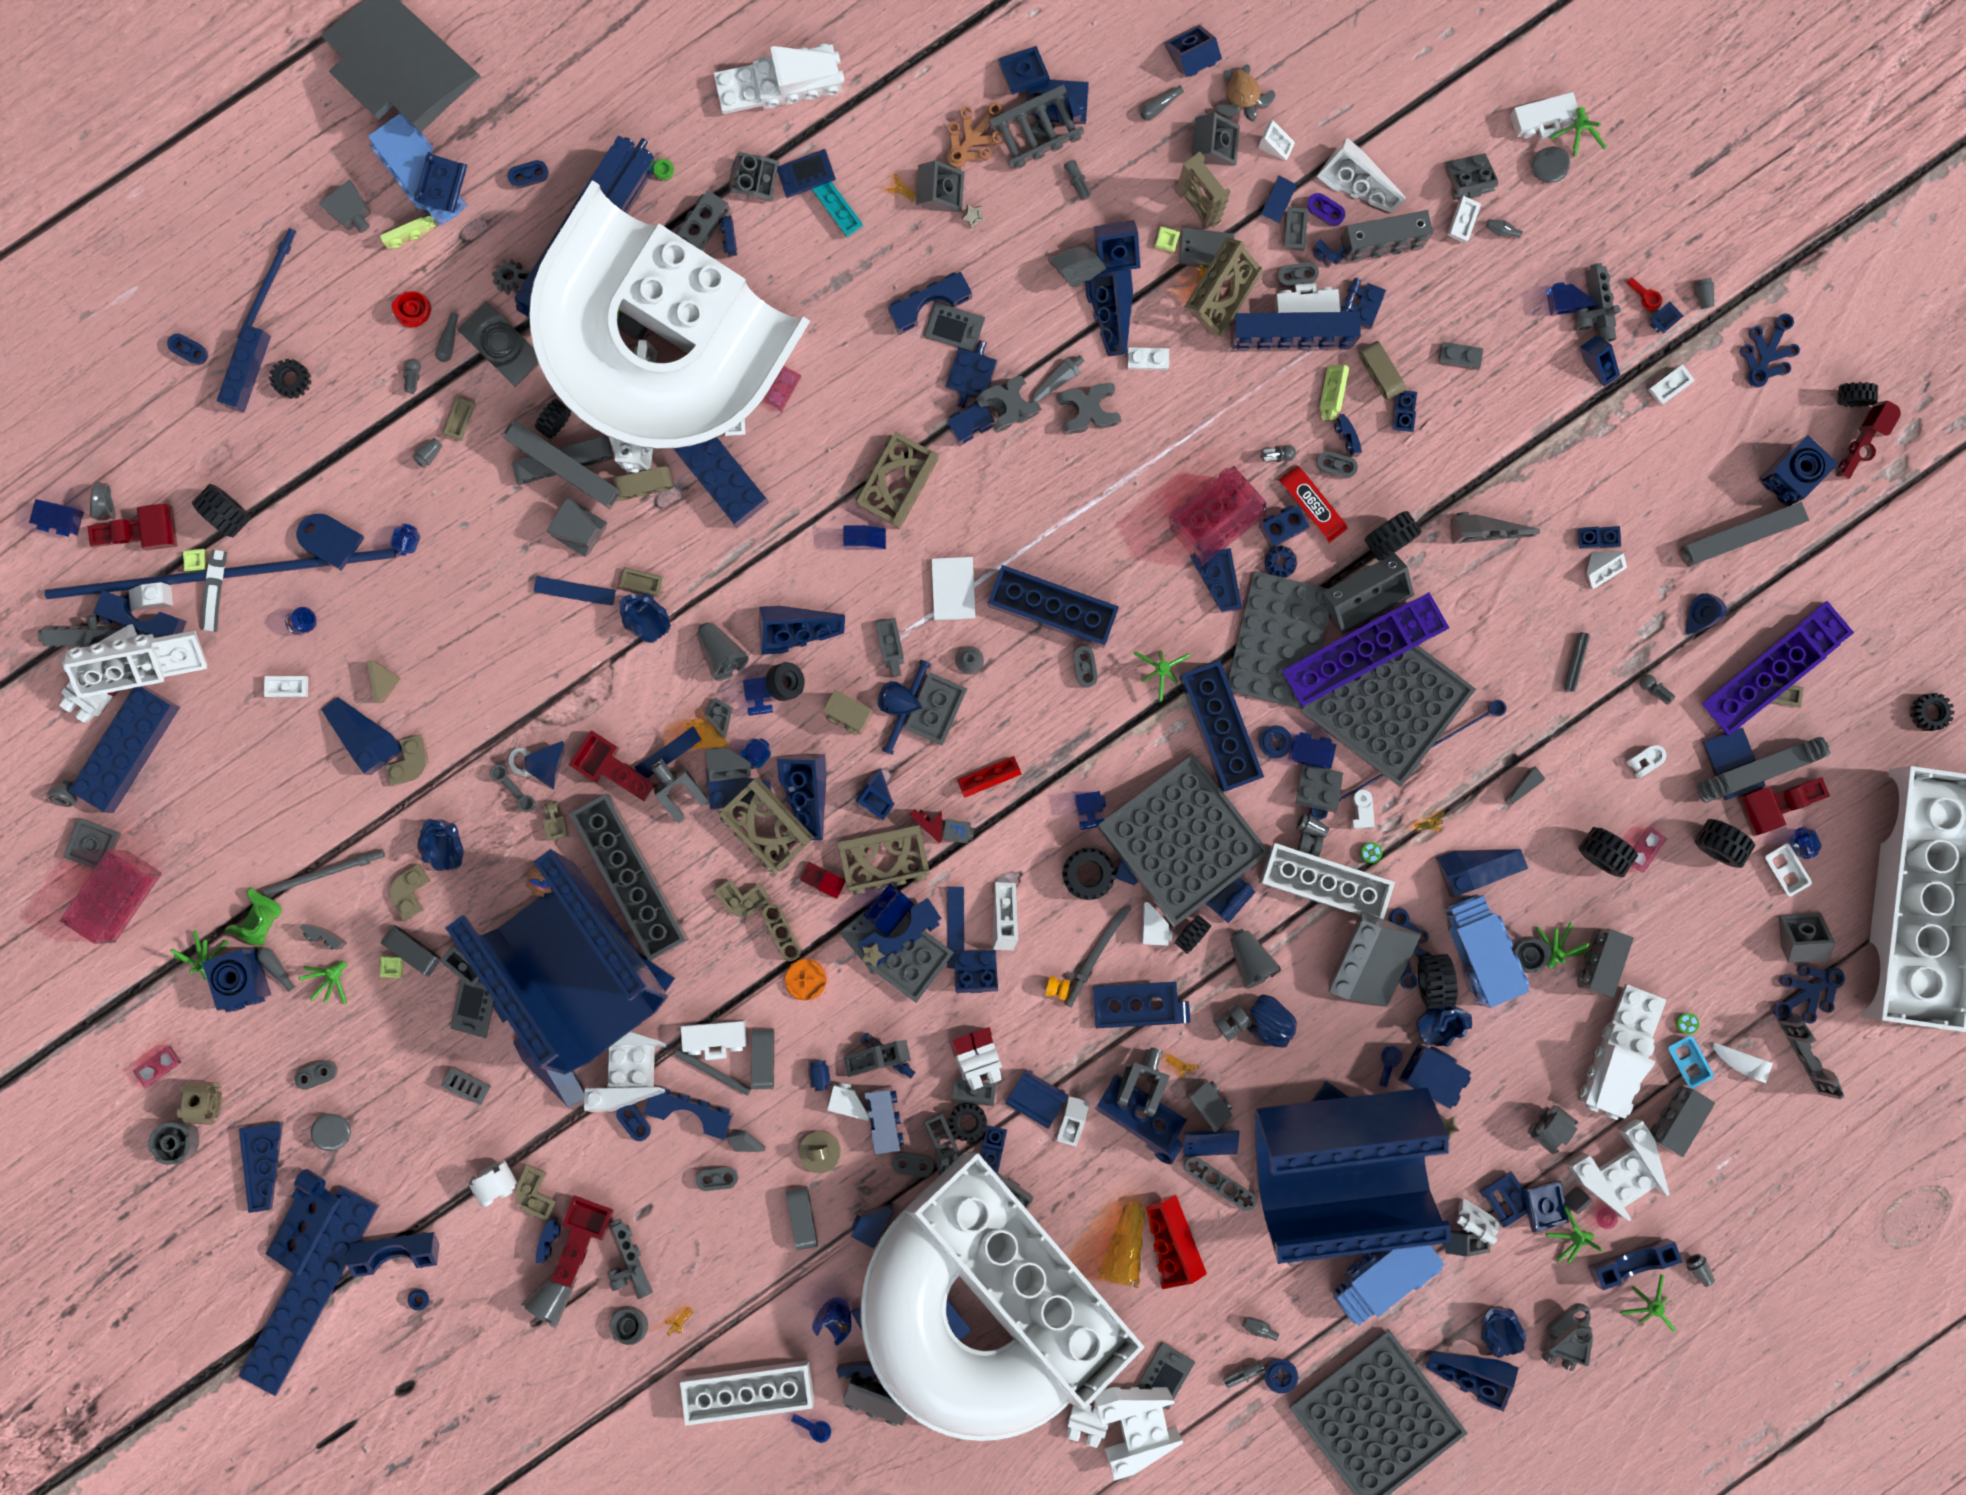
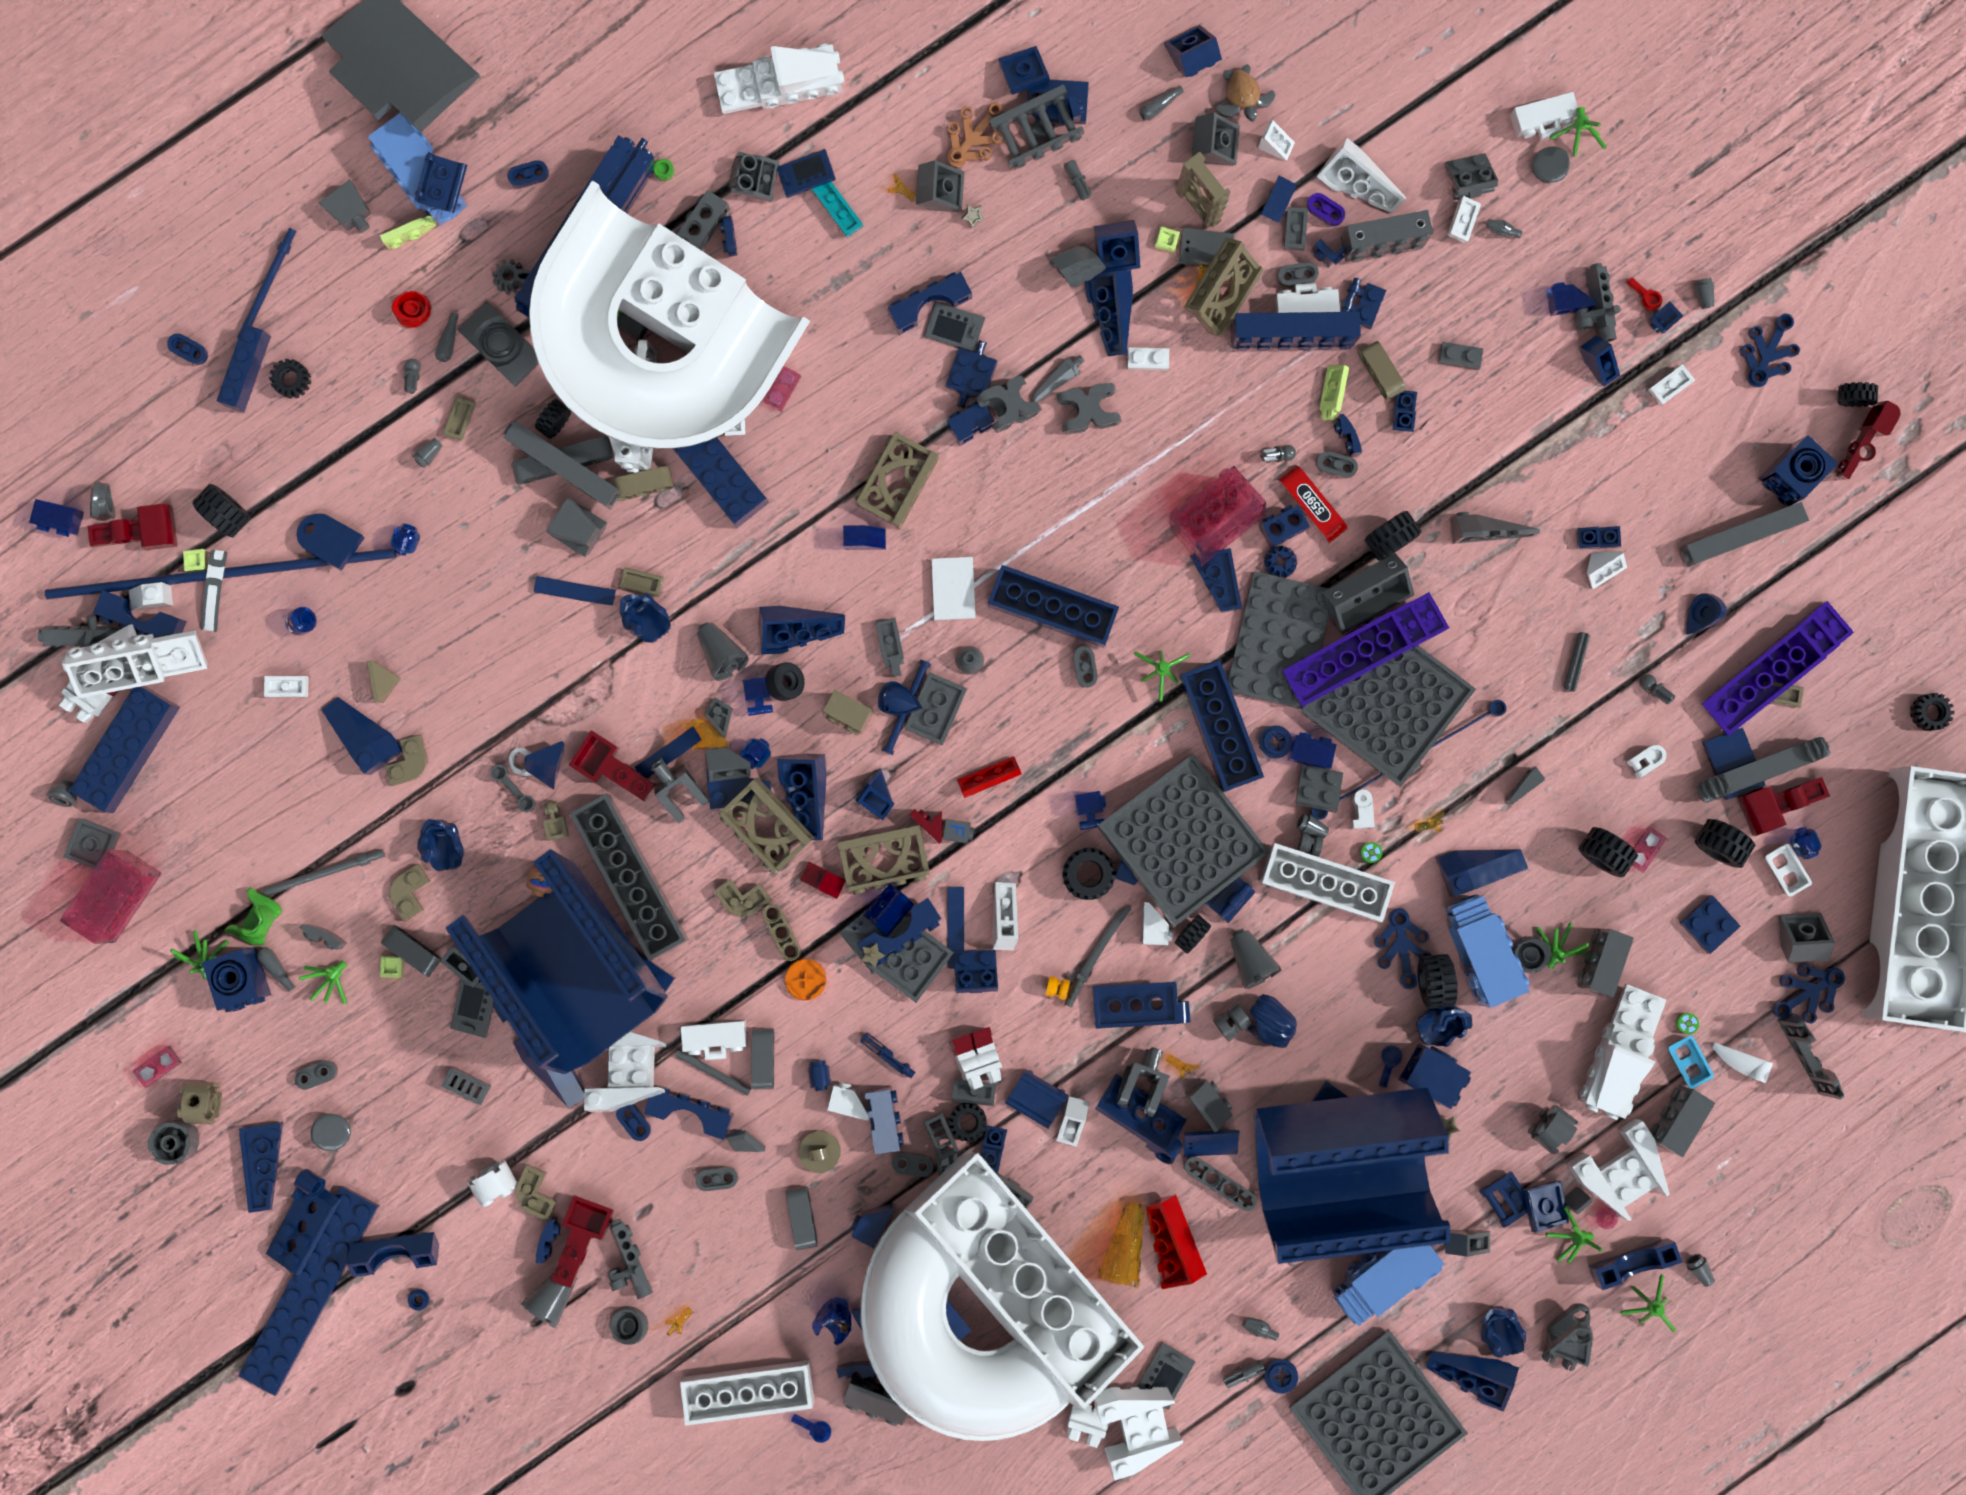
(877, 1058): dark grey slope -> none
(1373, 960): dark grey slope -> none
(1478, 1221): white plate -> none
(1710, 924): none -> dark blue plate

